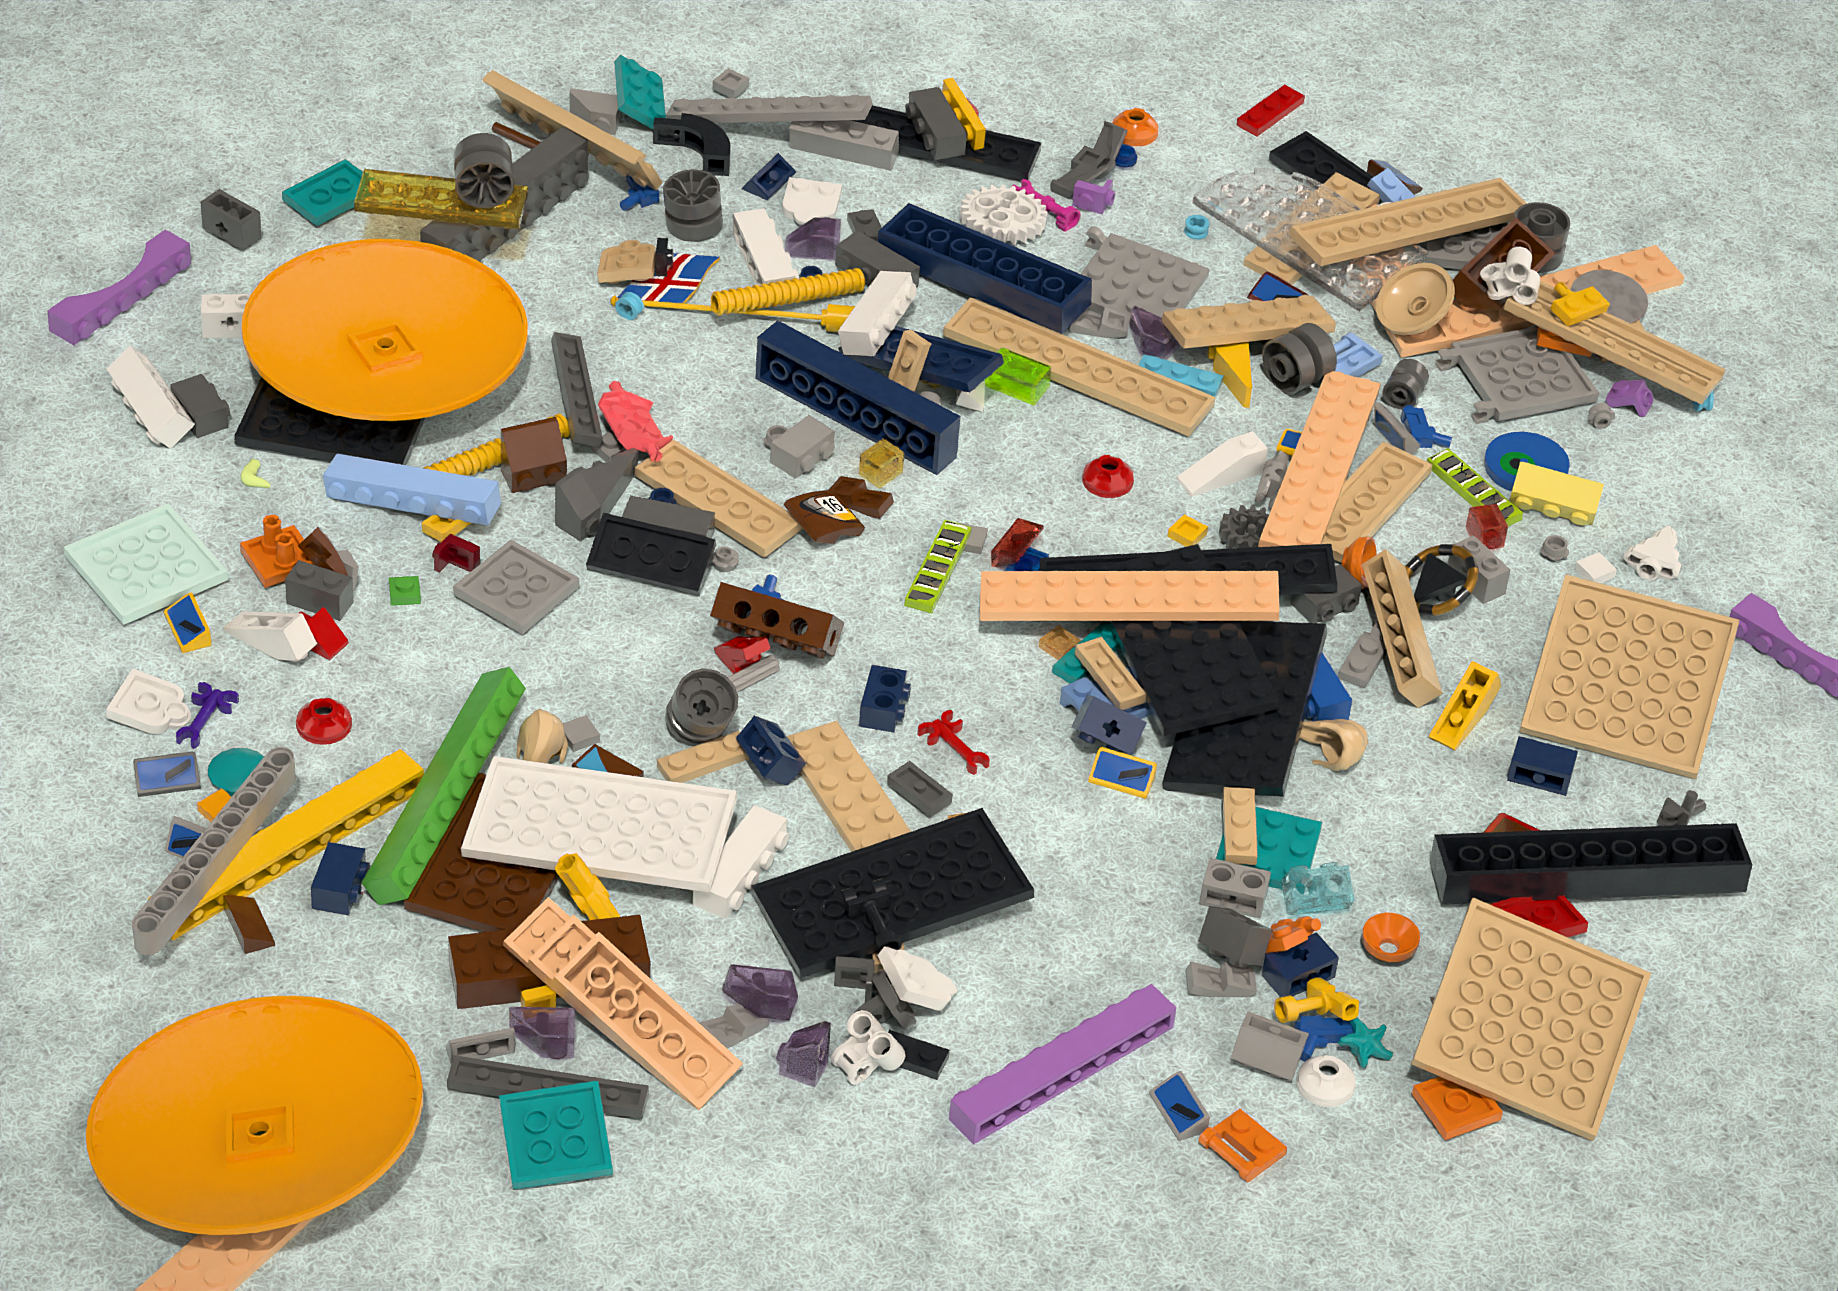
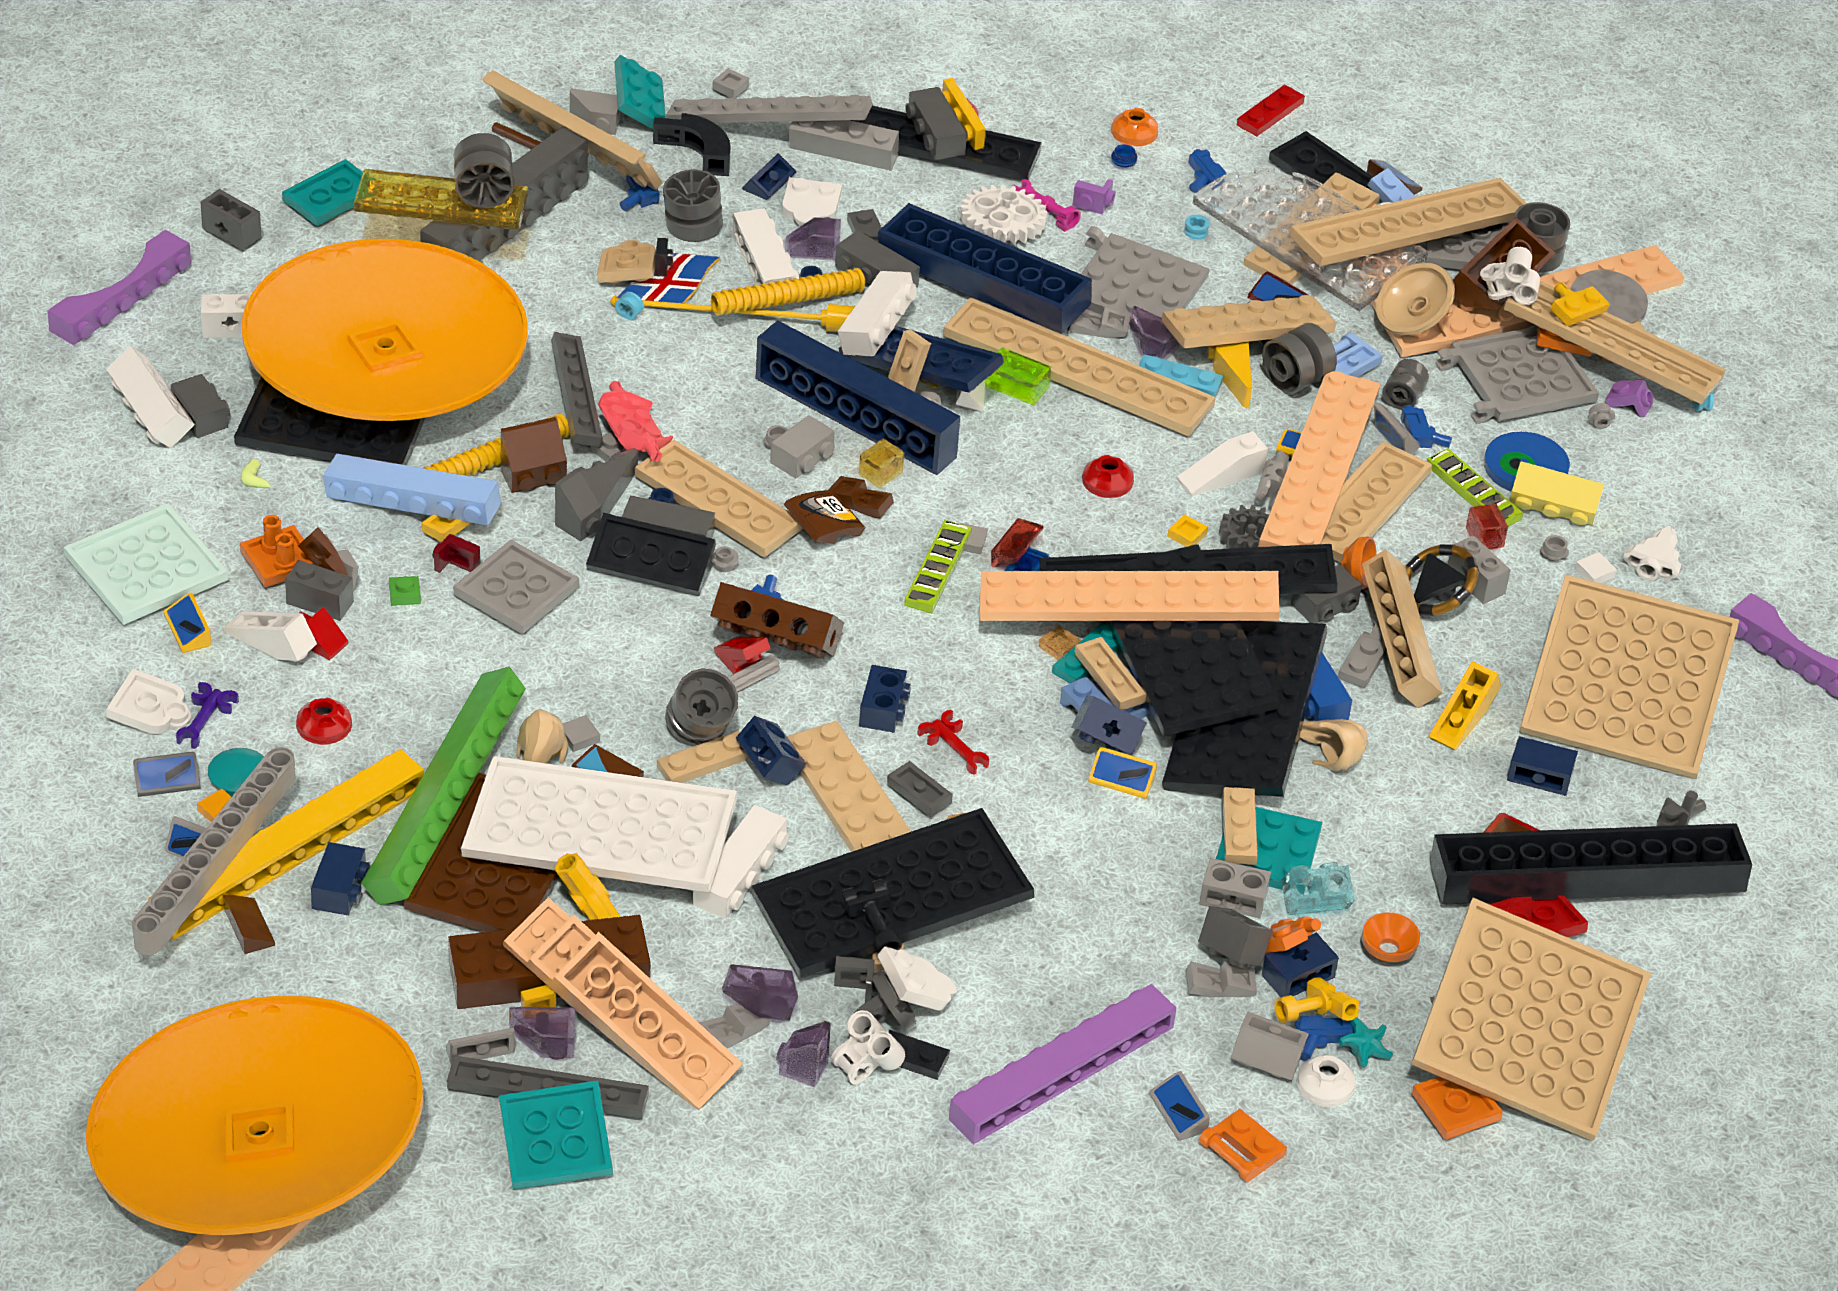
(1090, 162): dark grey plate -> none
(1205, 169): none -> blue piece

